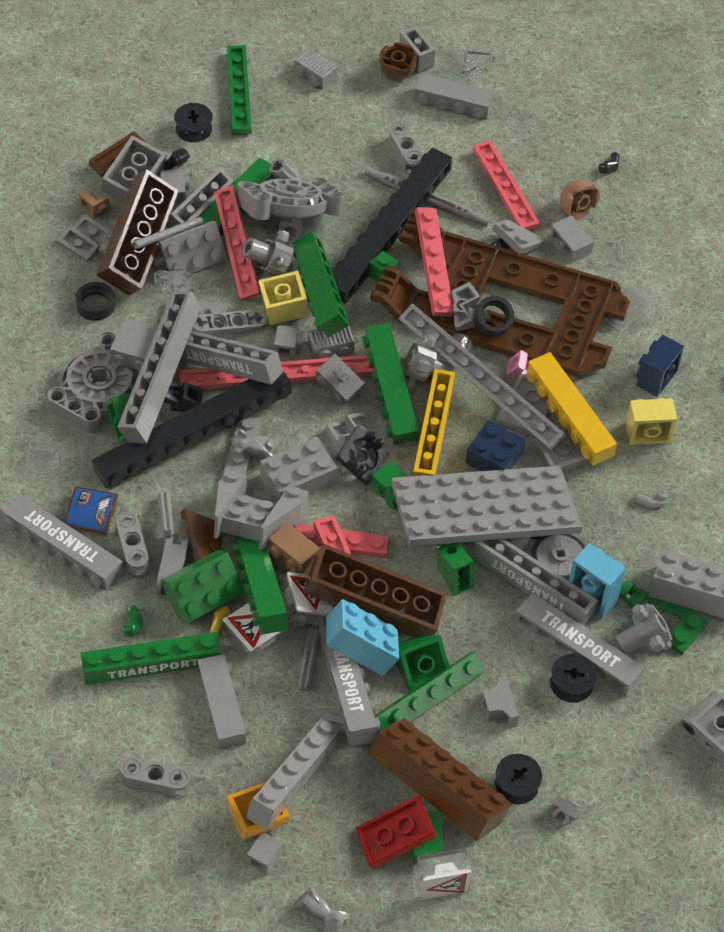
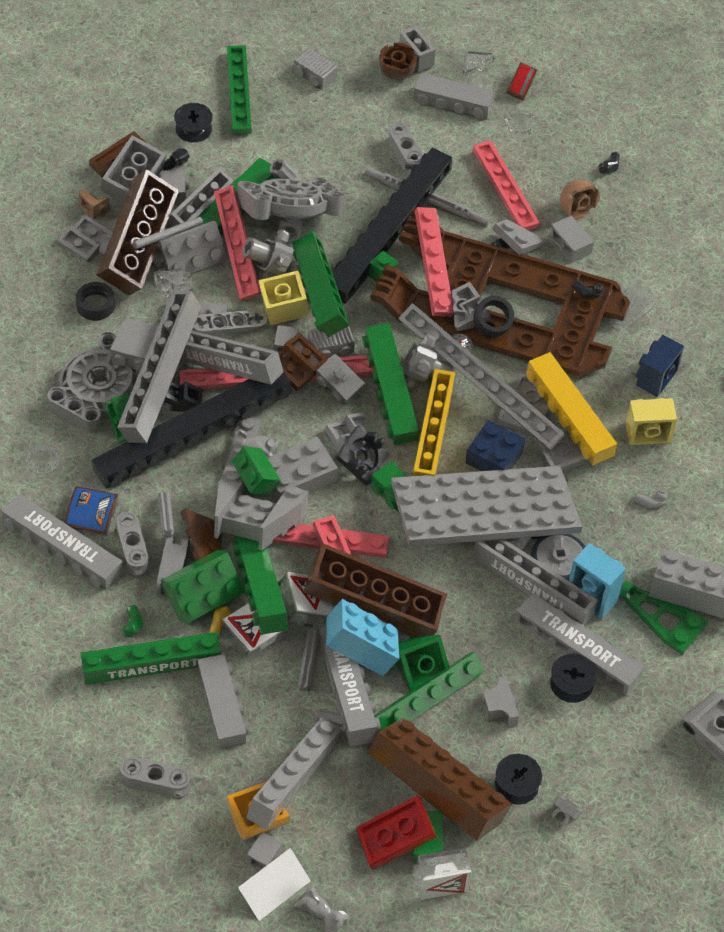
(256, 470): none -> green brick
(274, 884): none -> white sticker
(291, 551): medium nougat brick -> none
(300, 360): none -> reddish brown slope
(455, 567): green torso -> none
(517, 364): bright pink tile -> none
(521, 81): none -> slope
(587, 292): none -> black arm
(647, 630): light grey piece -> none

